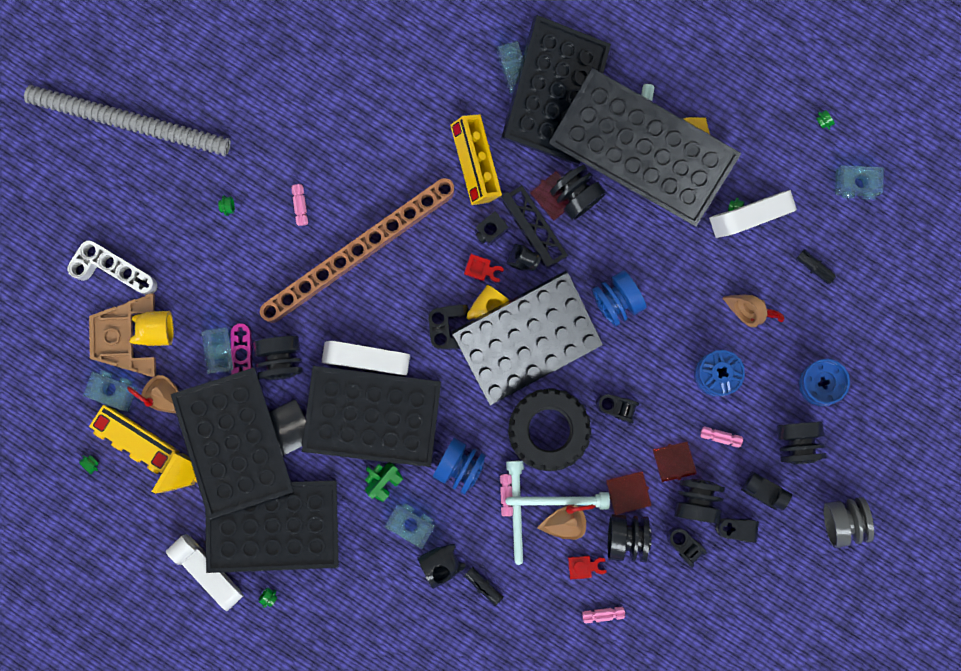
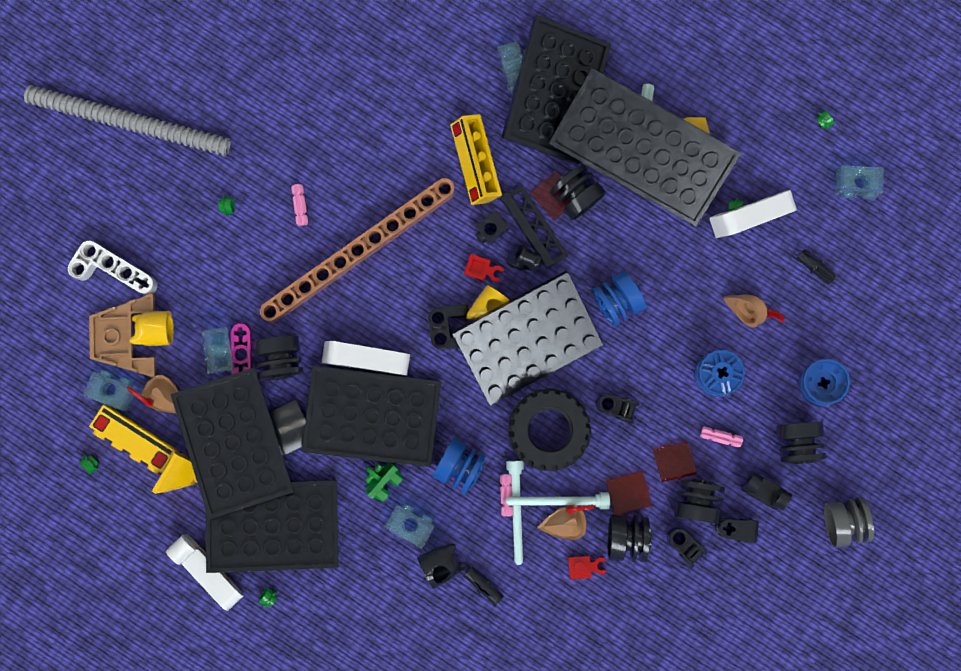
(603, 614): bright pink axle -> none

